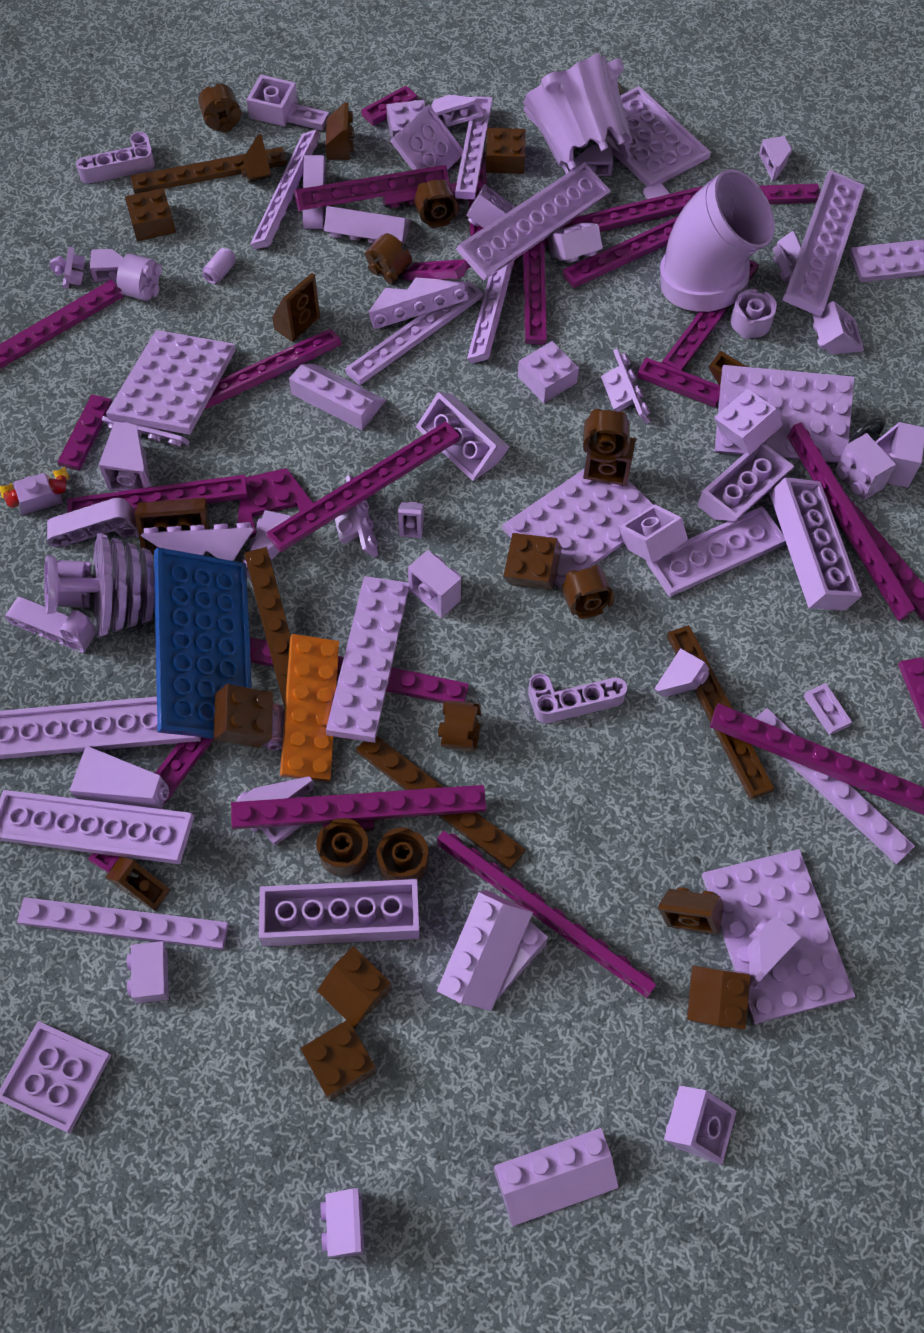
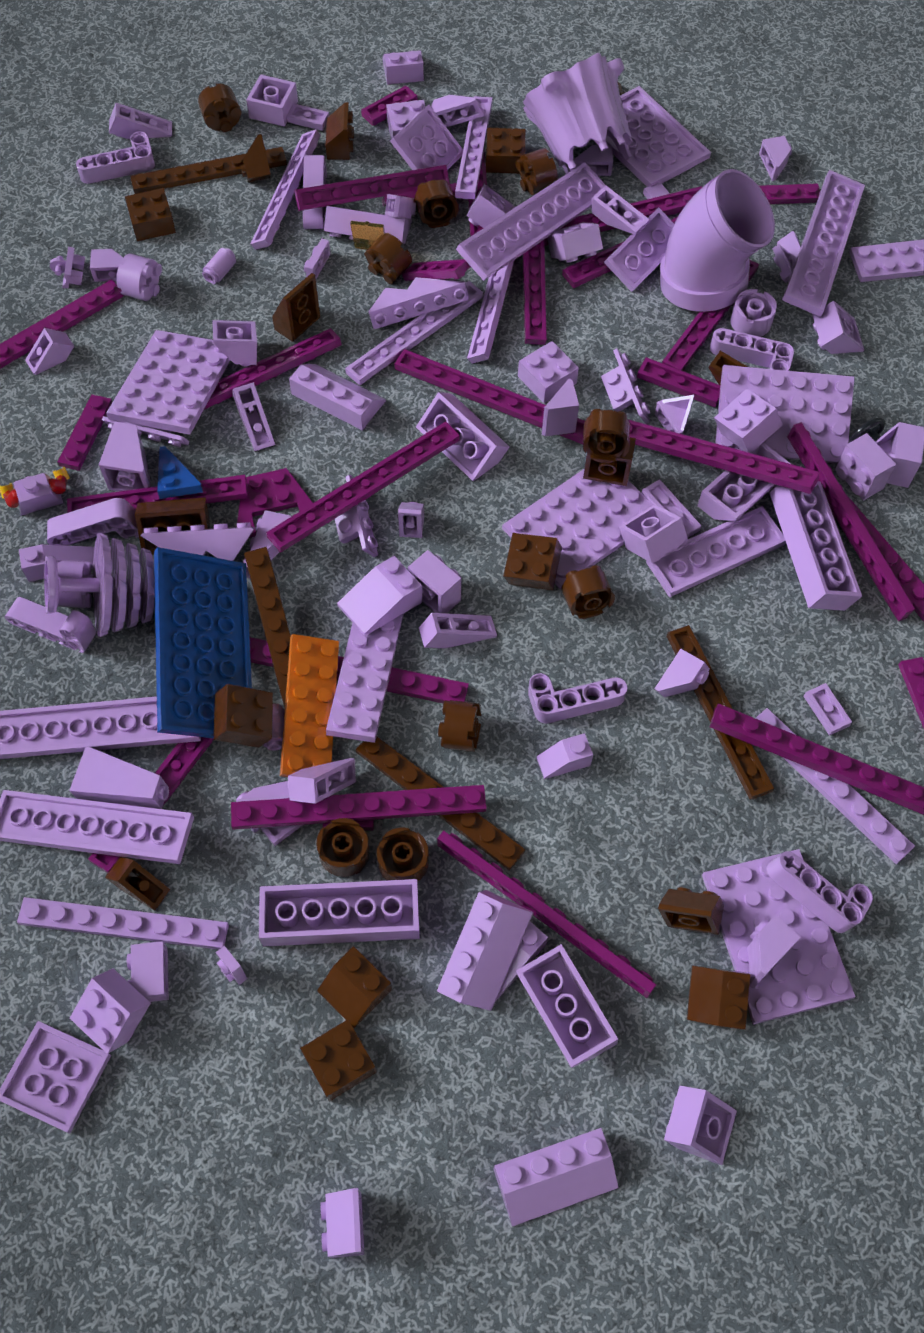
(33, 557): none -> lavender slope
(49, 350): none -> lavender slope
(109, 1010): none -> lavender brick
(127, 120): none -> lavender slope
(174, 477): none -> blue wing
(230, 967): none -> lavender plate
(236, 340): none -> lavender slope
(253, 416): none -> lavender slope
(318, 259): none -> lavender plate
(321, 781): none -> lavender slope
(365, 233): none -> clear yellow piece
(381, 596): none -> lavender slope
(400, 206): none -> lavender slope
(403, 67): none -> lavender slope
(452, 630): none -> lavender slope
(478, 390): none -> magenta plate
(536, 171): none -> reddish brown brick
(561, 411): none -> lavender slope
(565, 756): none -> lavender slope
(567, 1006): none -> lavender slope
(617, 212): none -> lavender slope
(642, 251): none -> lavender plate
(660, 495): none -> lavender plate
(674, 413): none -> lavender slope
(724, 457): none -> magenta plate
(752, 349): none -> lavender beam
(818, 895): none -> lavender beam

